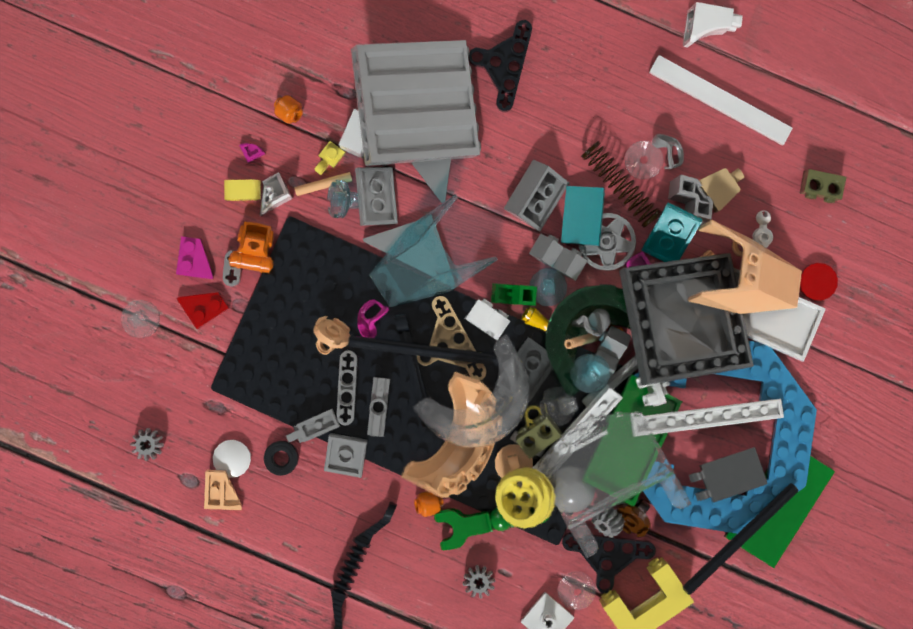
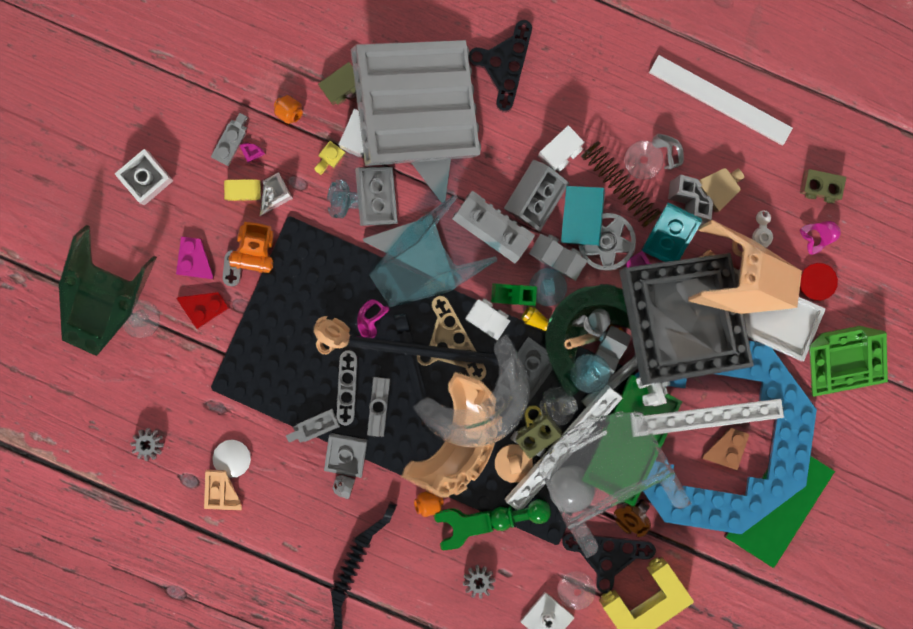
(94, 300): none -> clear green windscreen
(144, 177): none -> white brick
(230, 140): none -> light grey hinge
(269, 458): black tyre -> none
(321, 184): light nougat piece -> none
(339, 84): none -> olive brick
(343, 486): none -> light grey rock
(493, 227): none -> light grey piece
(541, 497): light yellow wheel -> none
(561, 148): none -> white brick
(609, 522): light grey gear -> none
(709, 20): white hips -> none
(728, 449): none -> nougat wing
(730, 475): dark grey tile -> none
(739, 539): black axle -> none
(828, 232): none -> dark pink piece
(848, 360): none -> bright green slope

